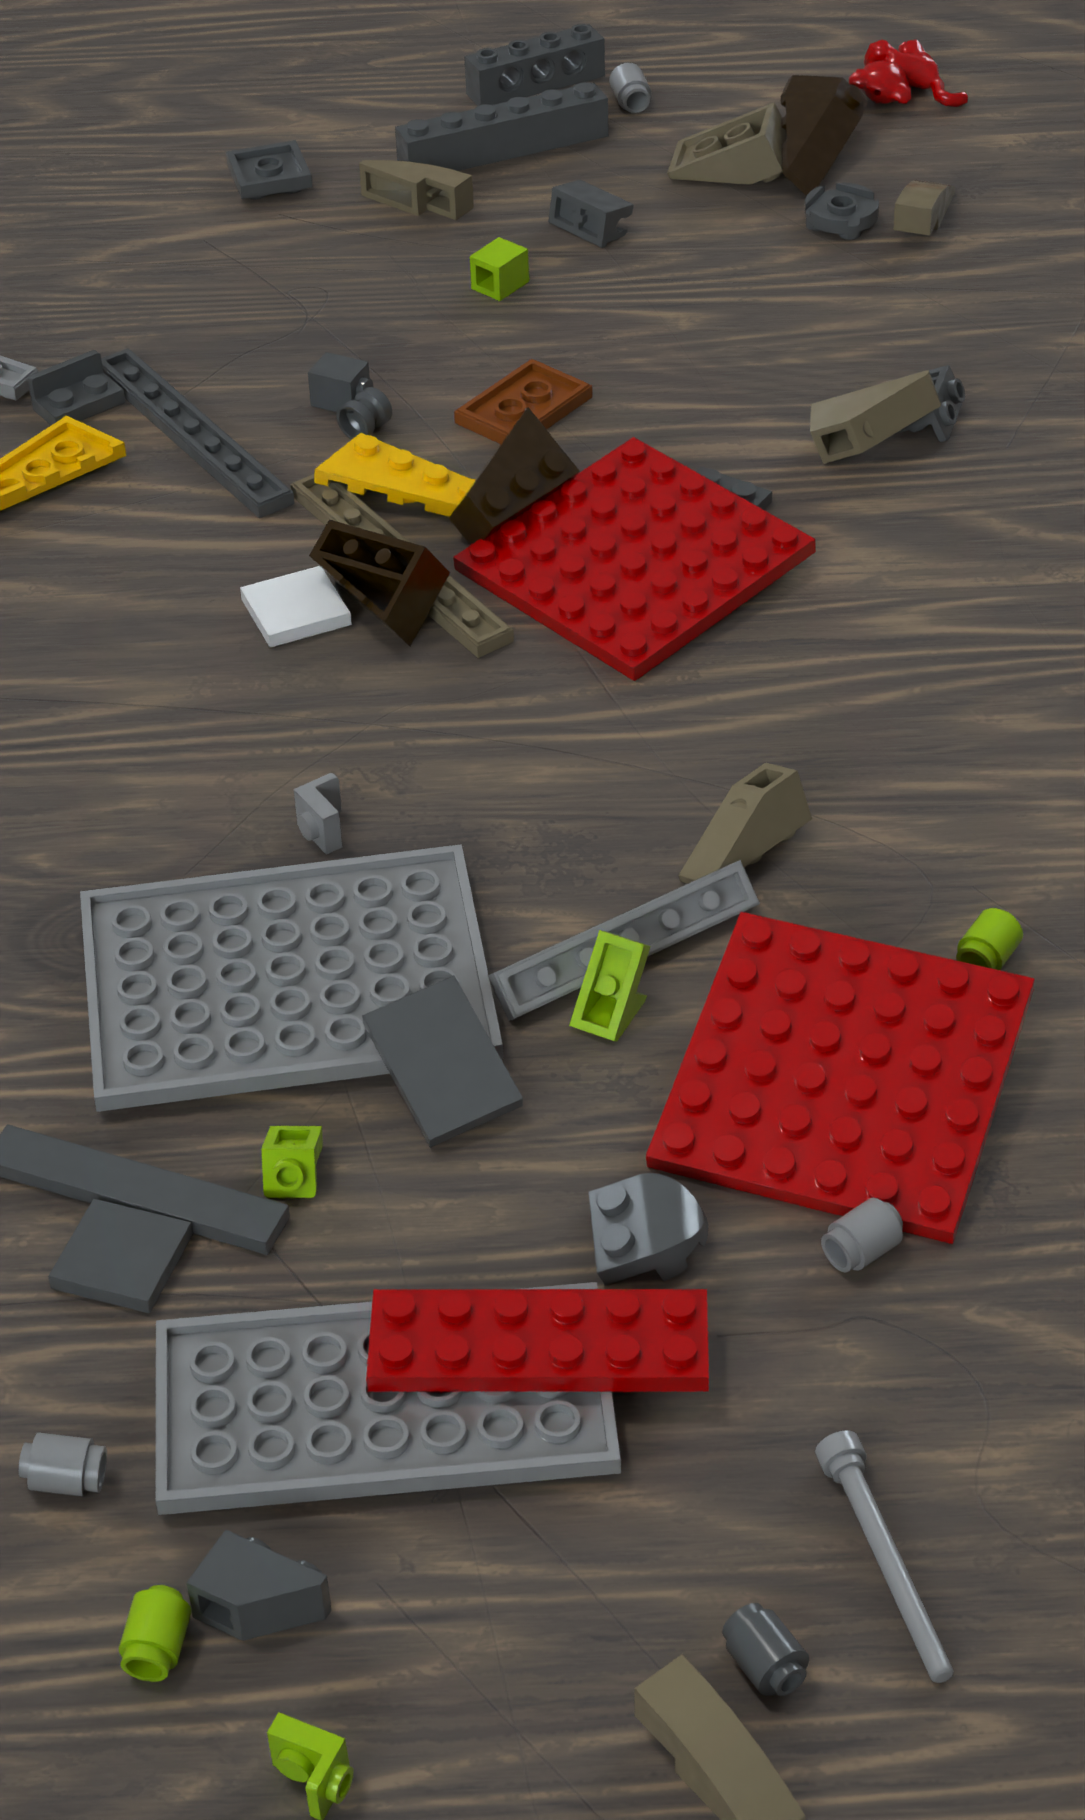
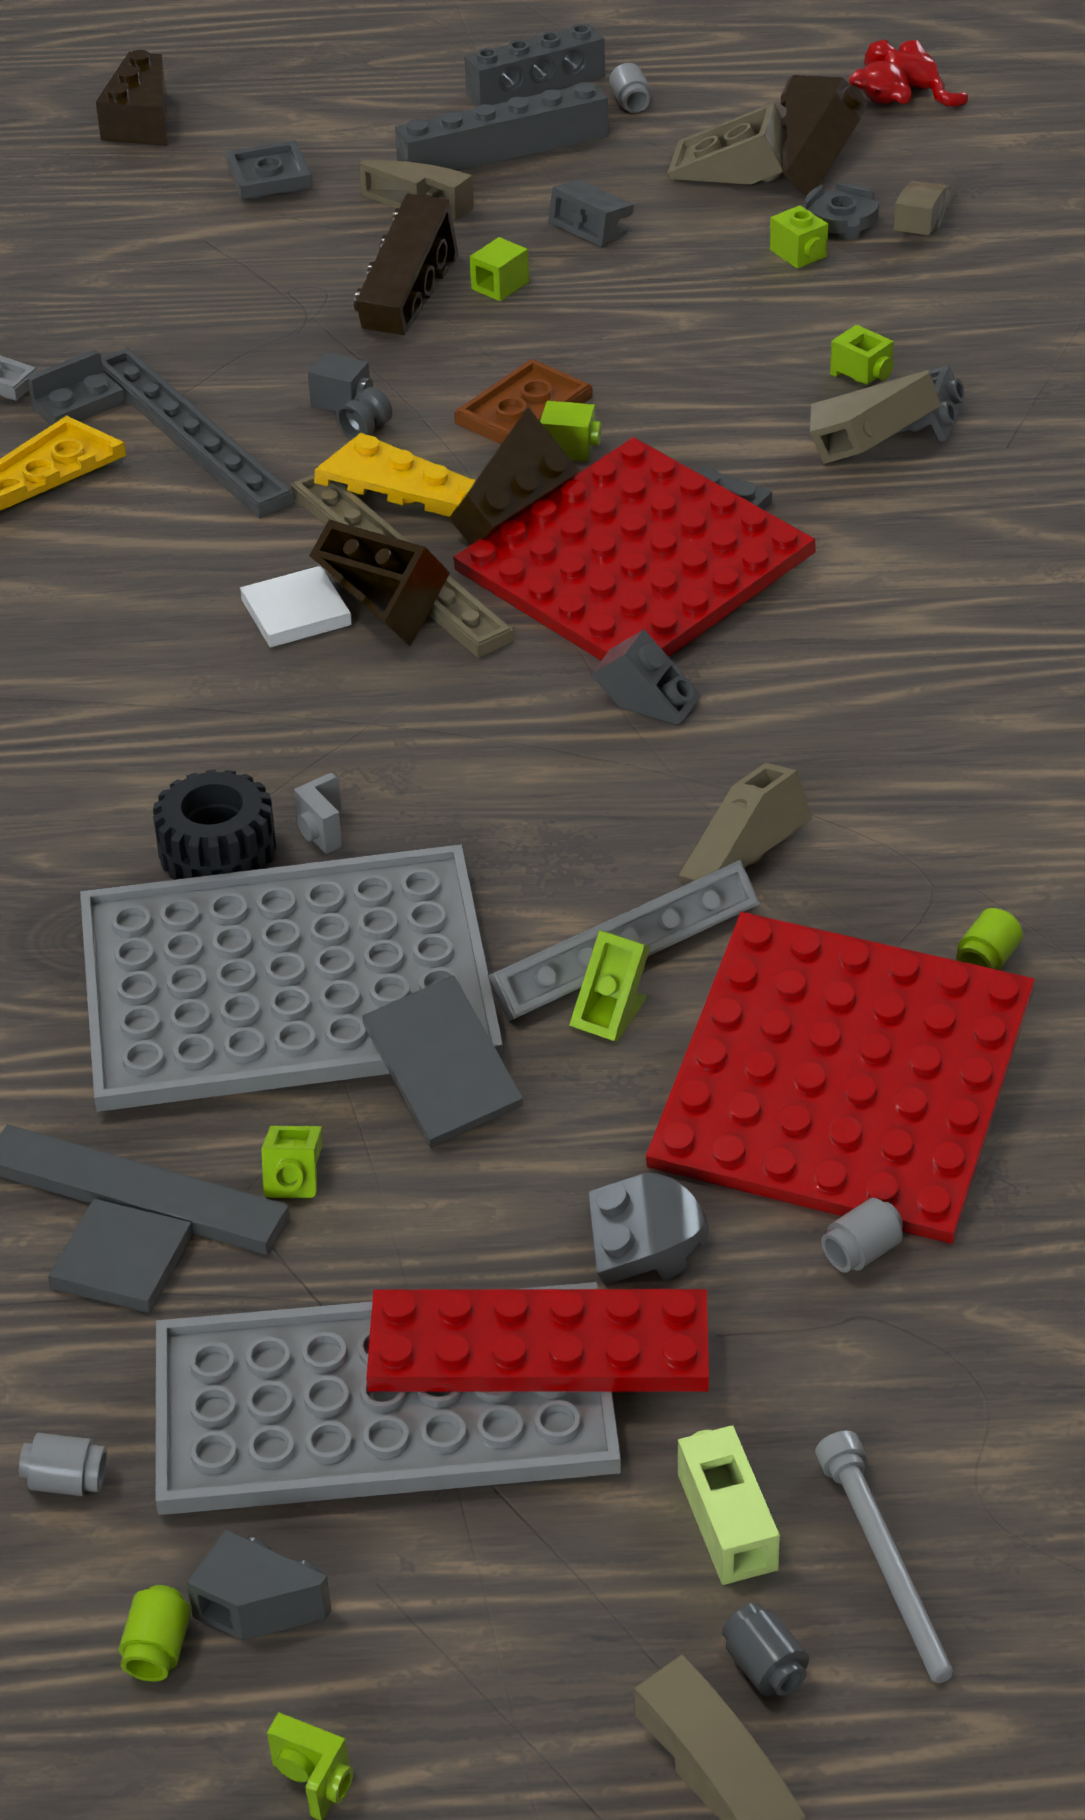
(135, 101): none -> dark brown wedge
(214, 825): none -> black tyre
(407, 264): none -> dark brown wedge
(573, 427): none -> lime brick
(646, 680): none -> dark grey slope
(728, 1505): none -> yellowish green brick
(798, 236): none -> lime brick
(862, 355): none -> lime brick

